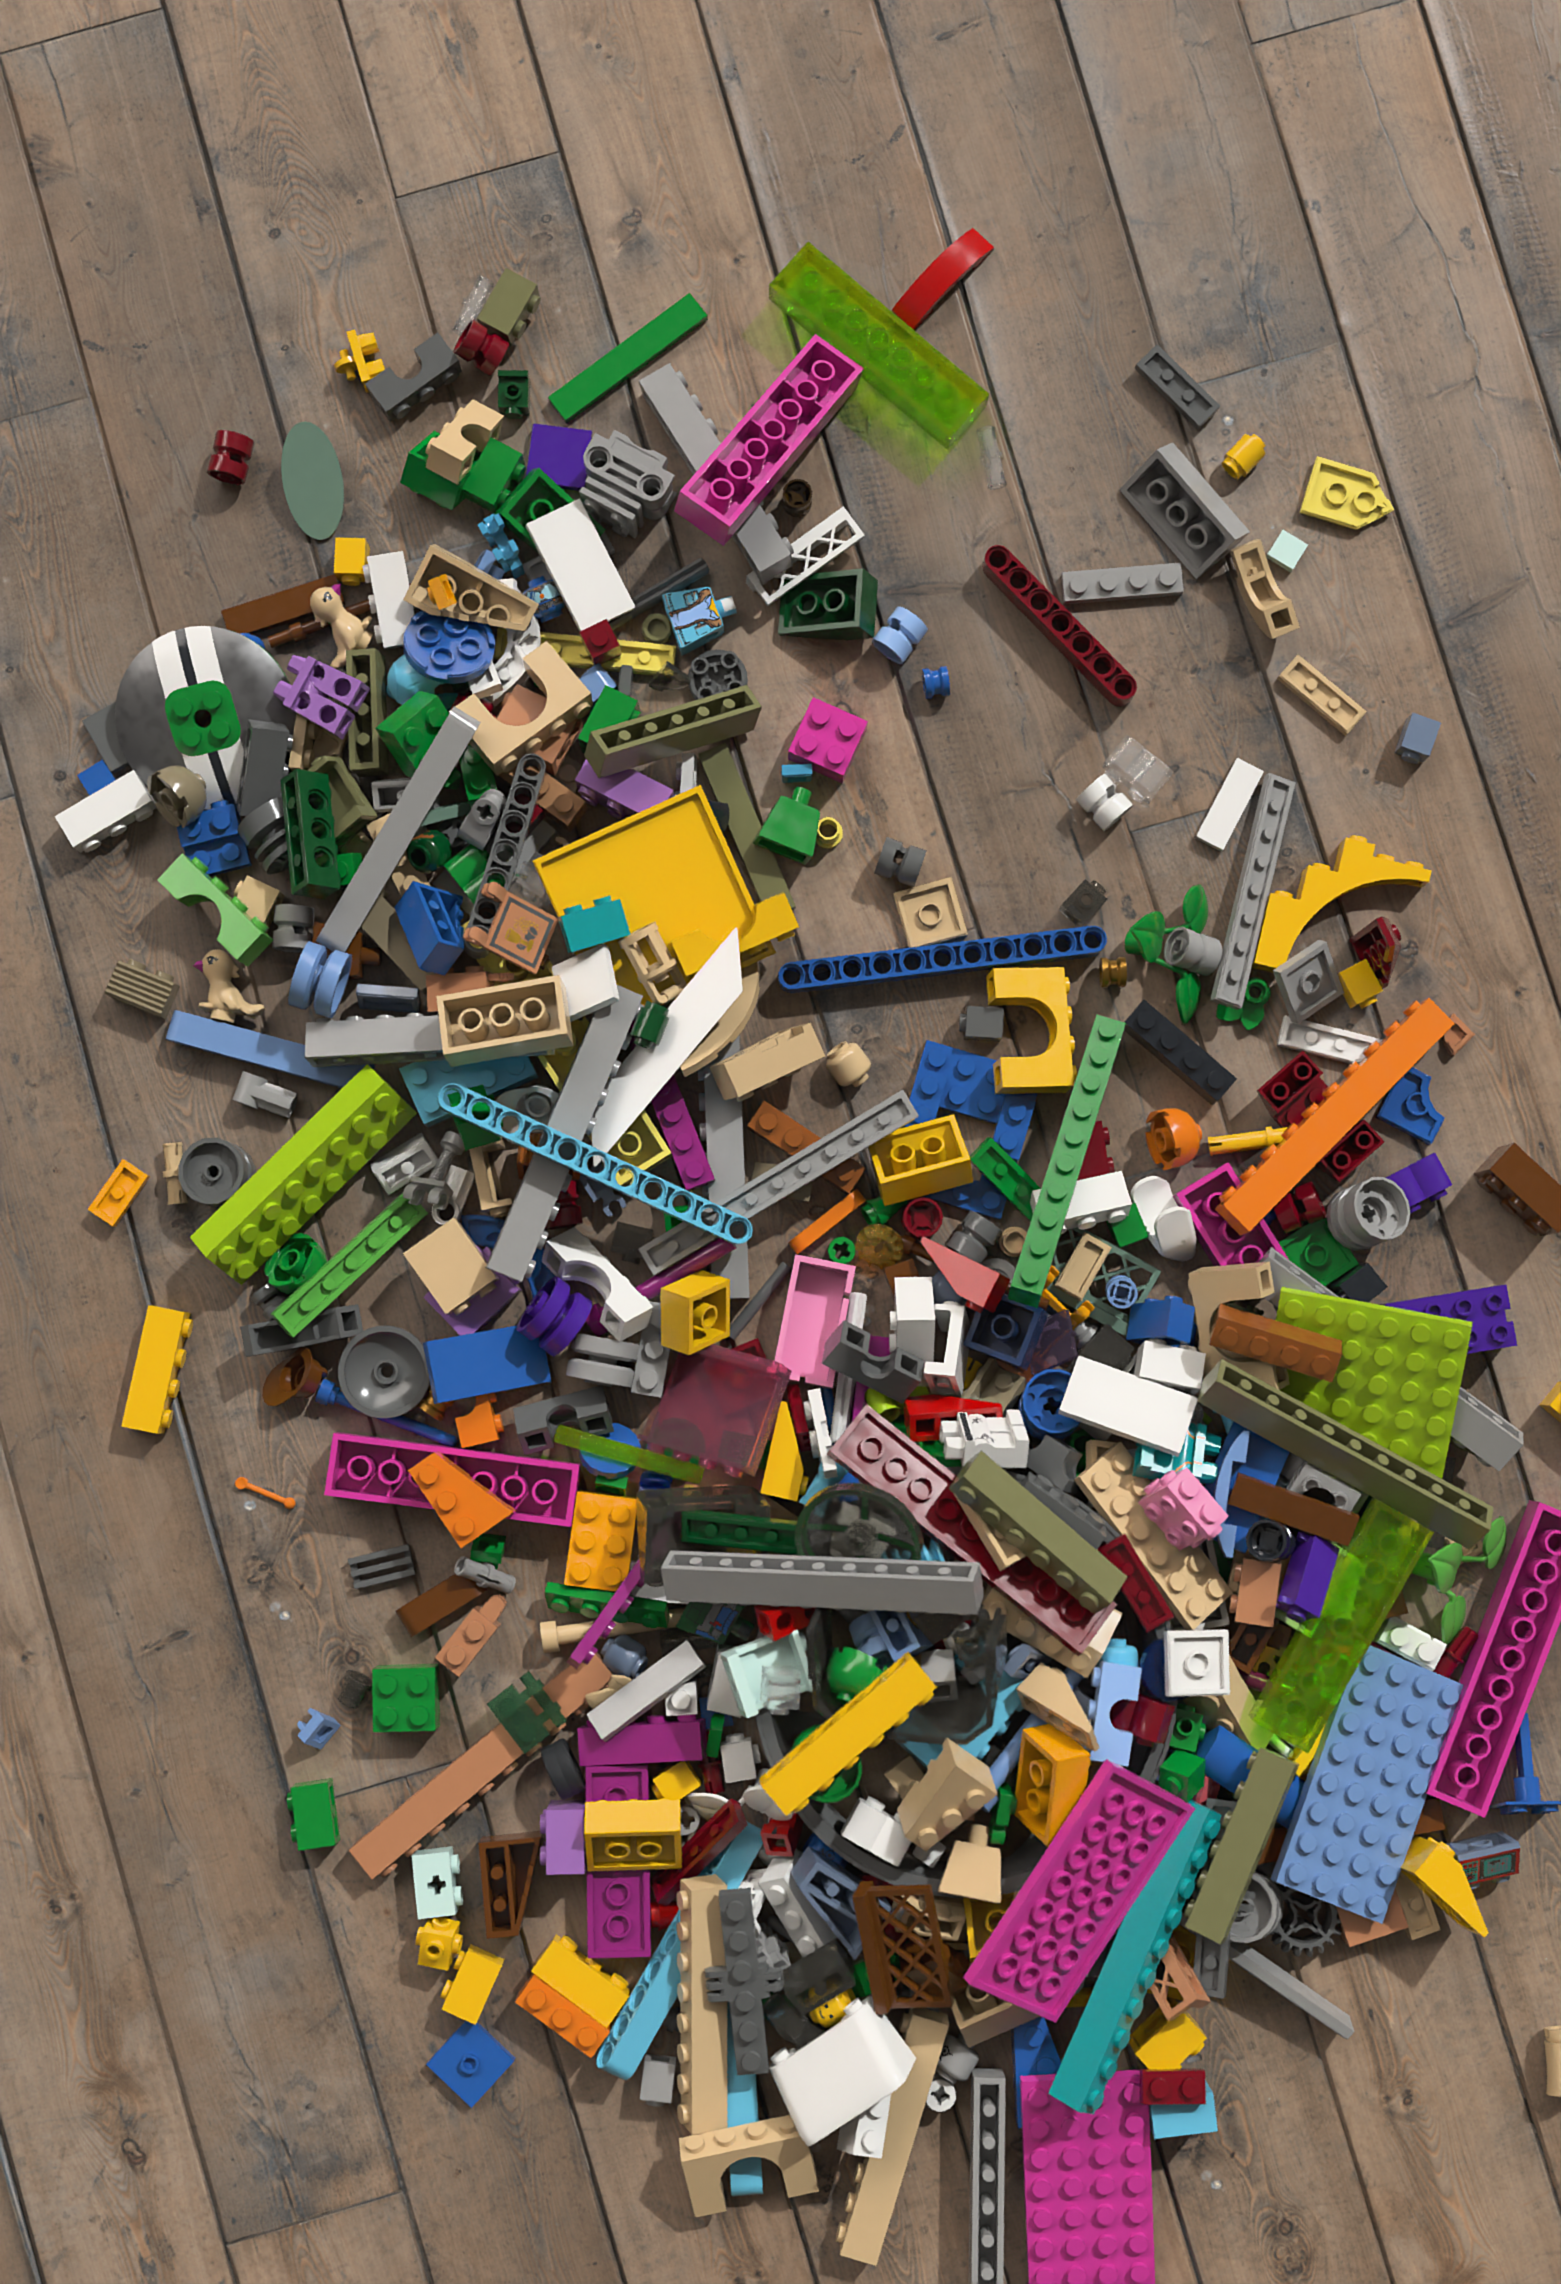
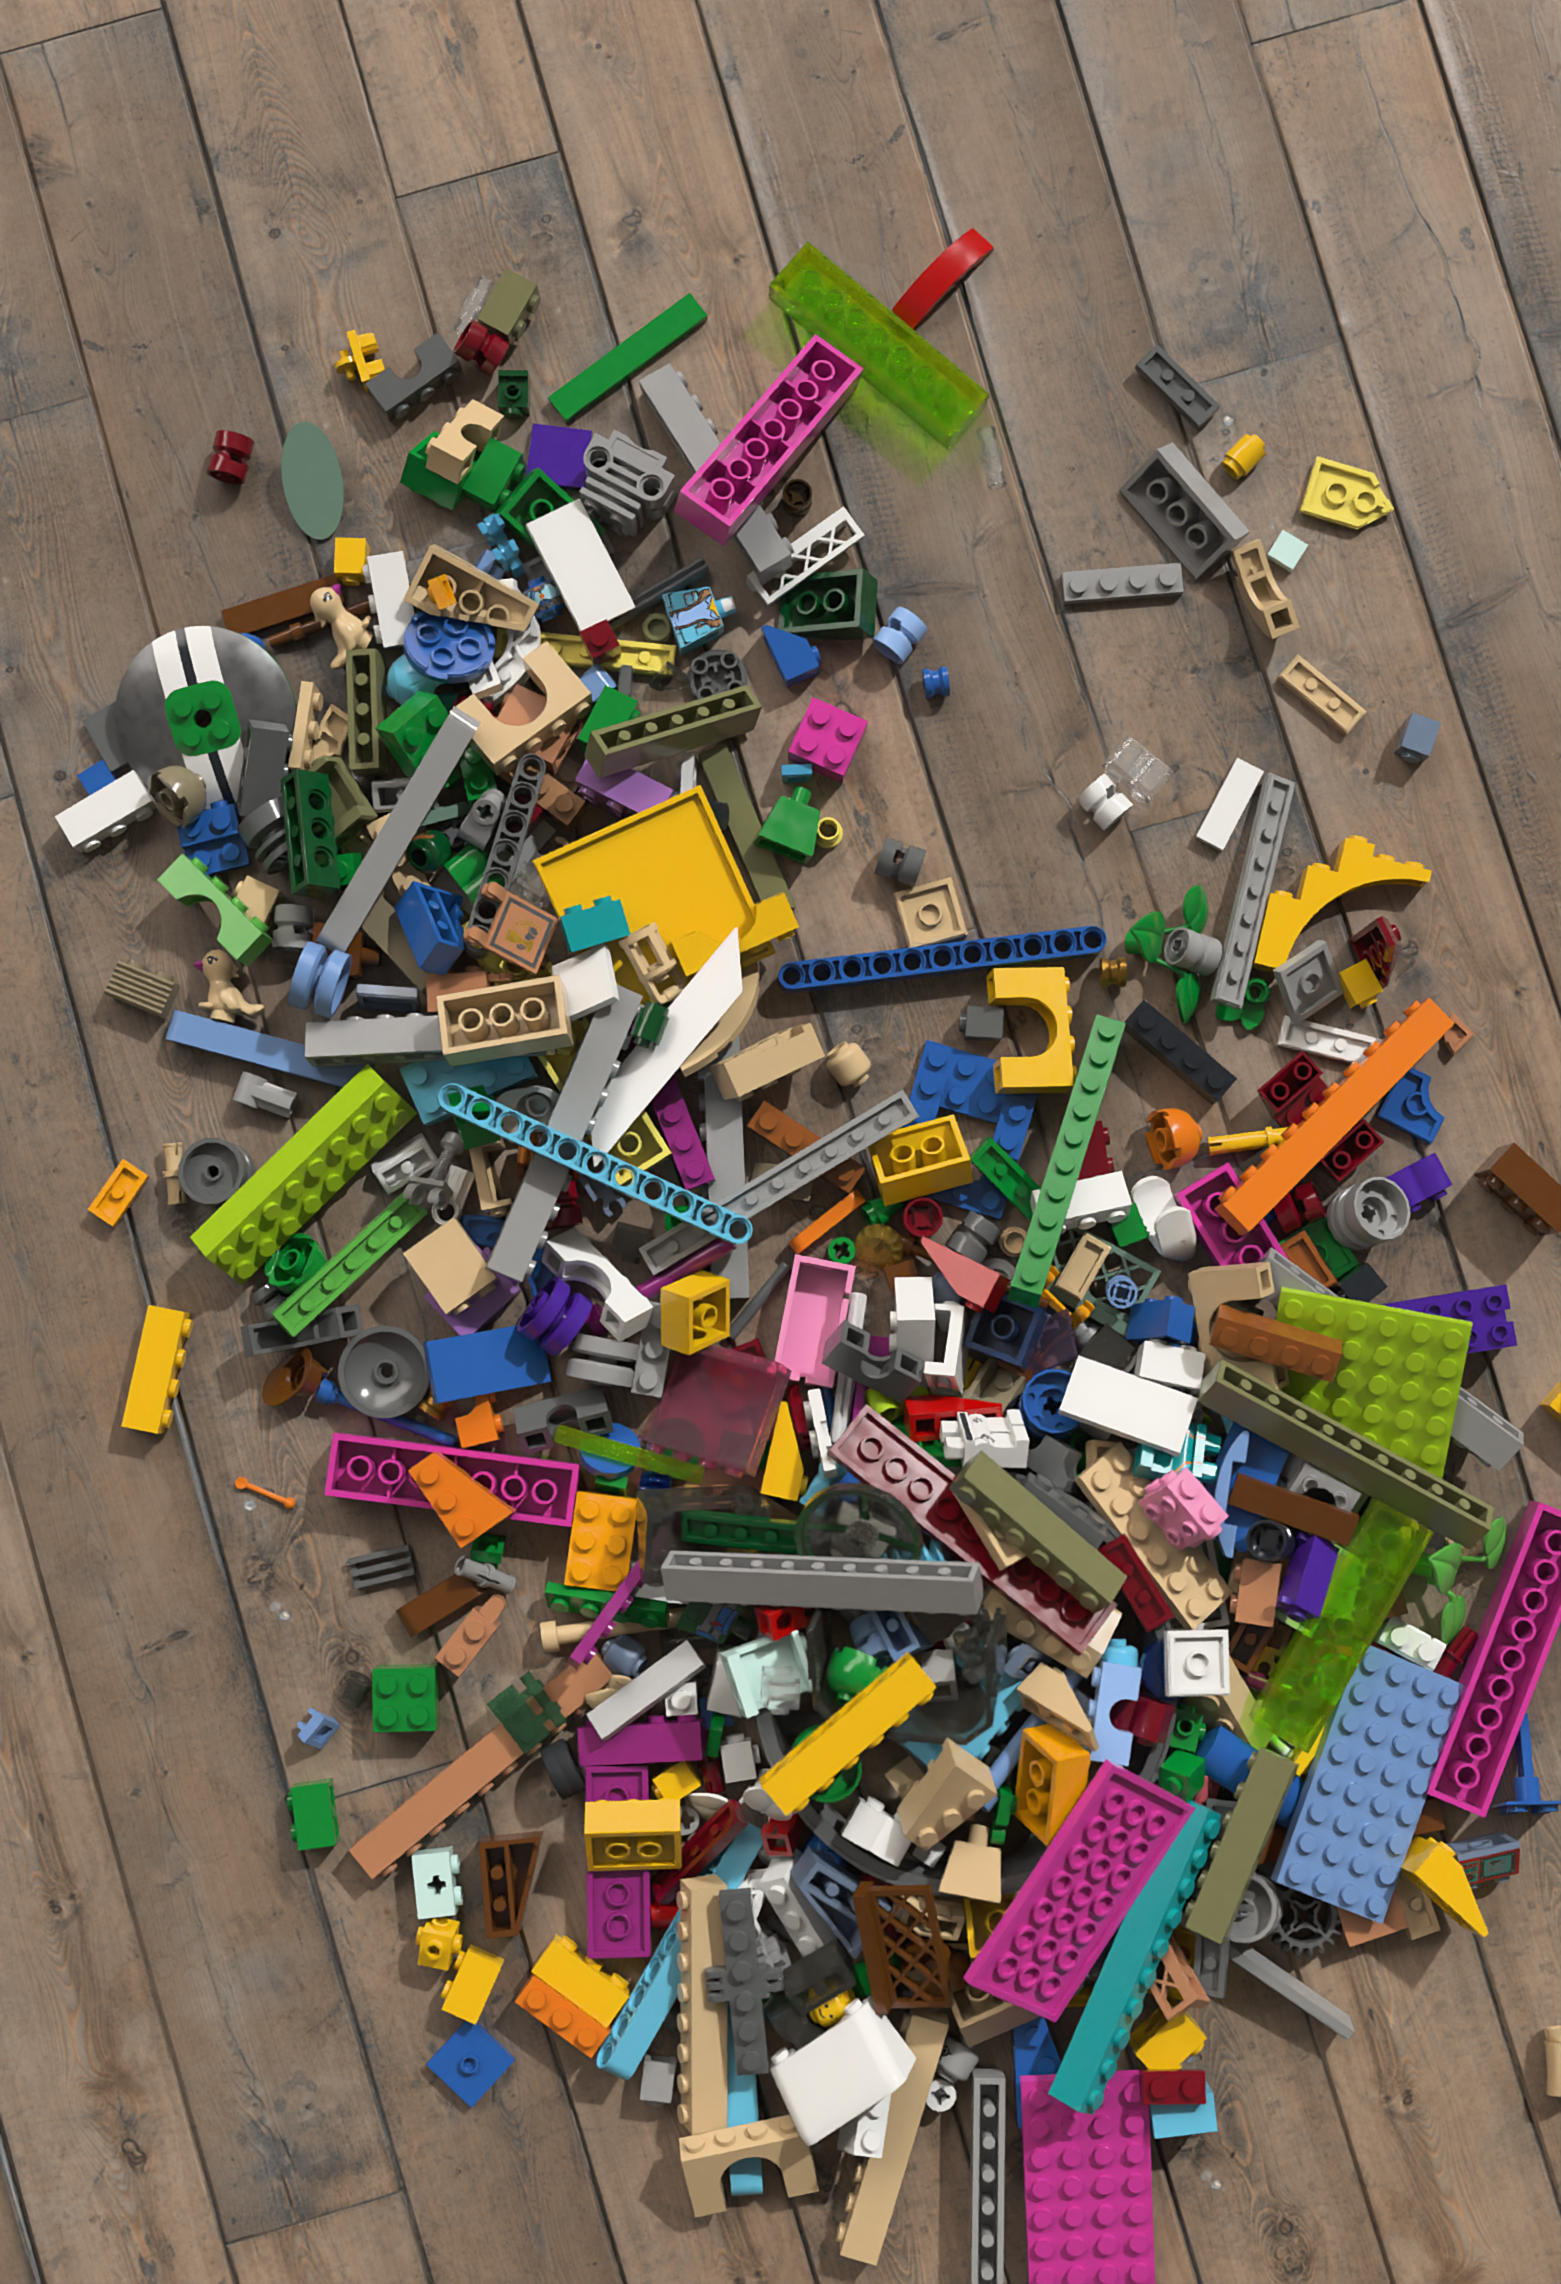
(312, 688): medium lavender hips -> none
(565, 1839): medium lavender brick -> none
(791, 655): none -> blue slope
(1057, 612): dark red beam -> none
(1079, 912): clear smoke brick -> none
(1305, 1255): none -> dark orange tile

